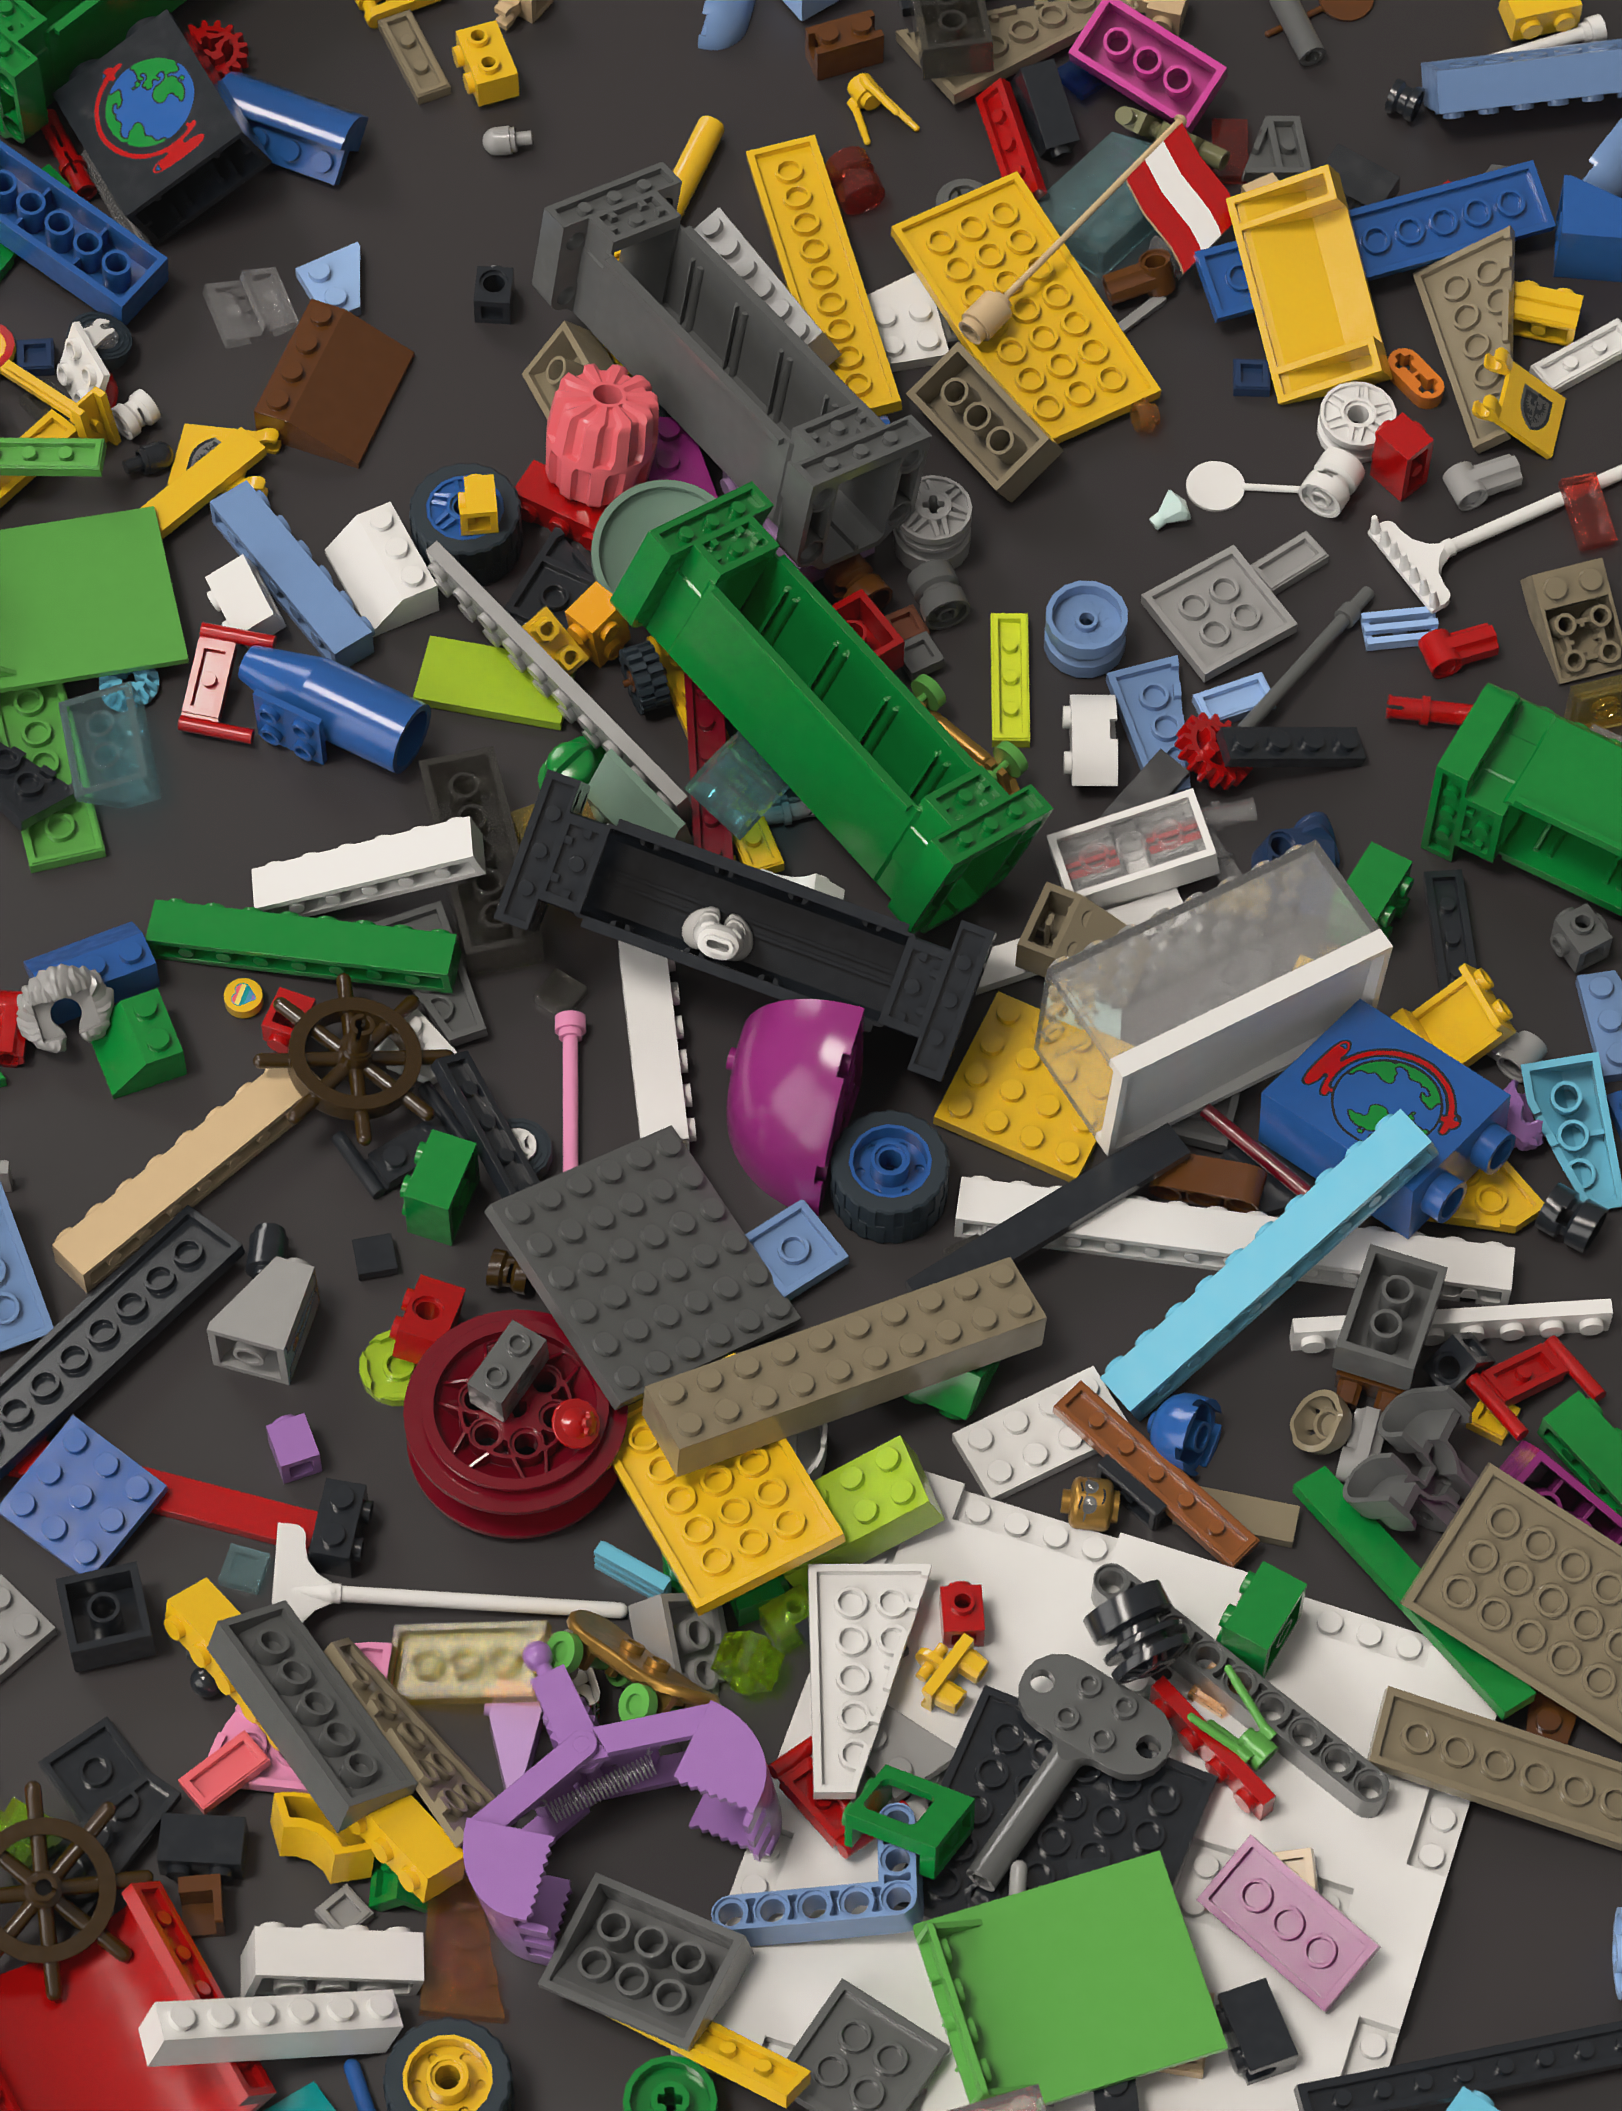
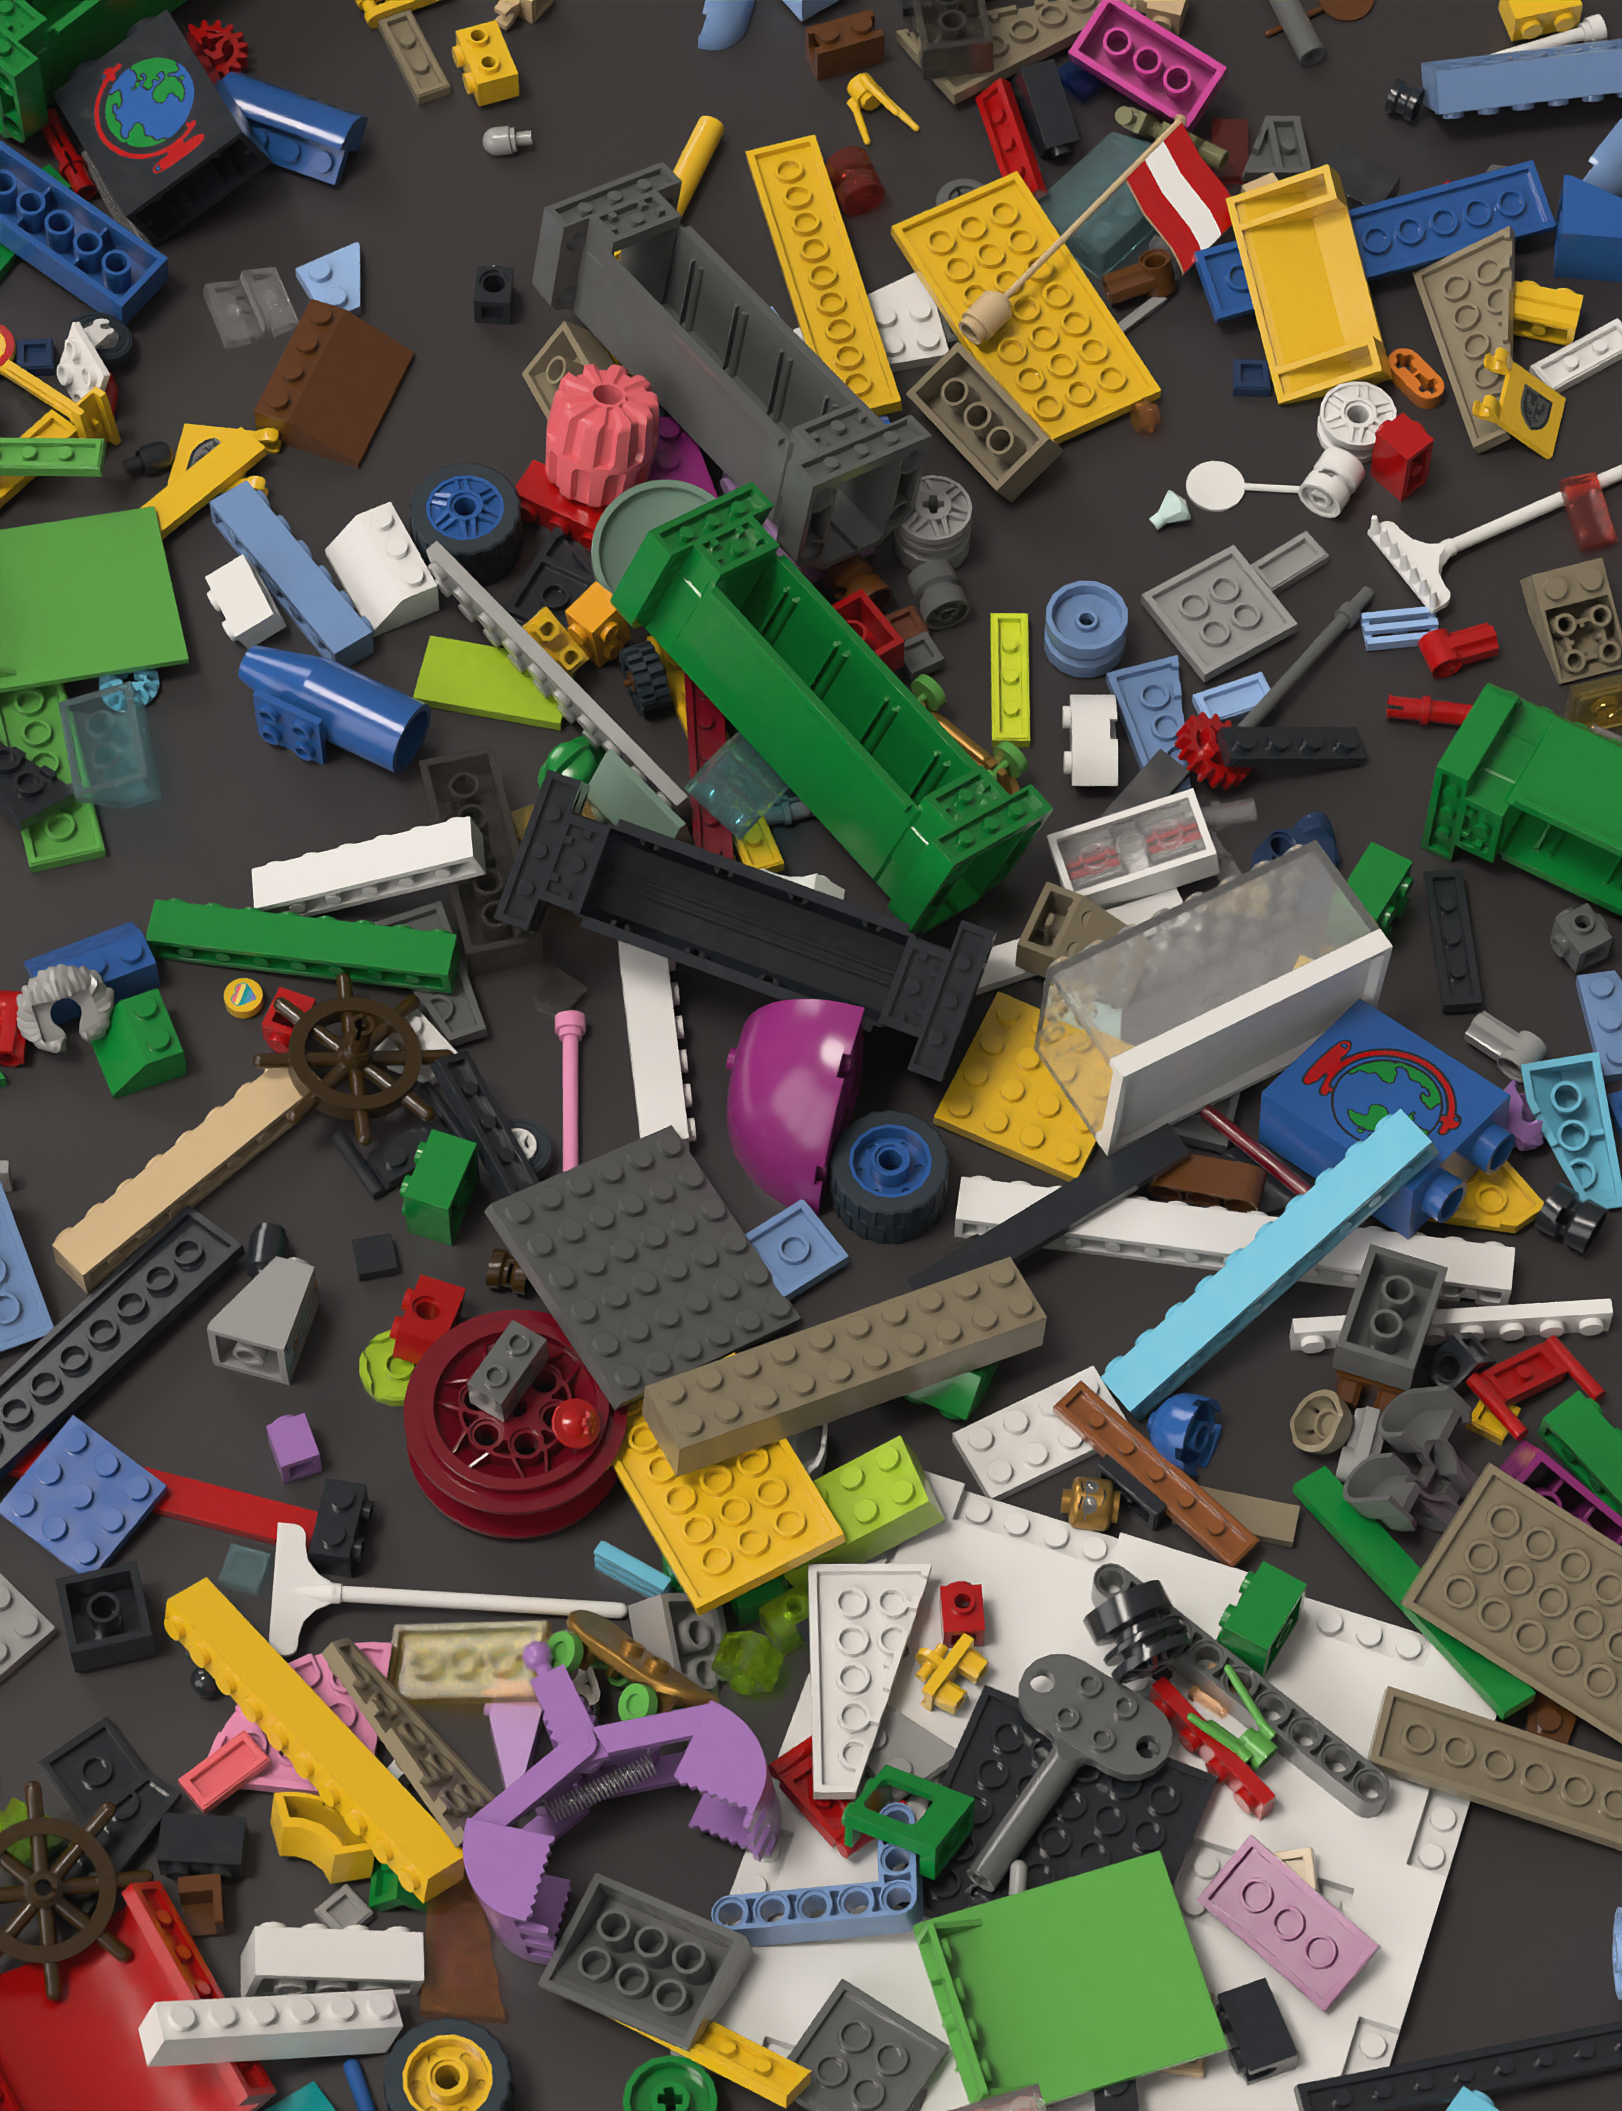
(135, 414): white wheel -> none
(211, 680): plate -> none
(310, 1713): dark grey arch -> none
(478, 505): yellow brick -> none
(721, 942): white piece -> none
(749, 265): light grey brick -> none
(1462, 1017): yellow panel -> none
(1473, 484): light grey piece -> none

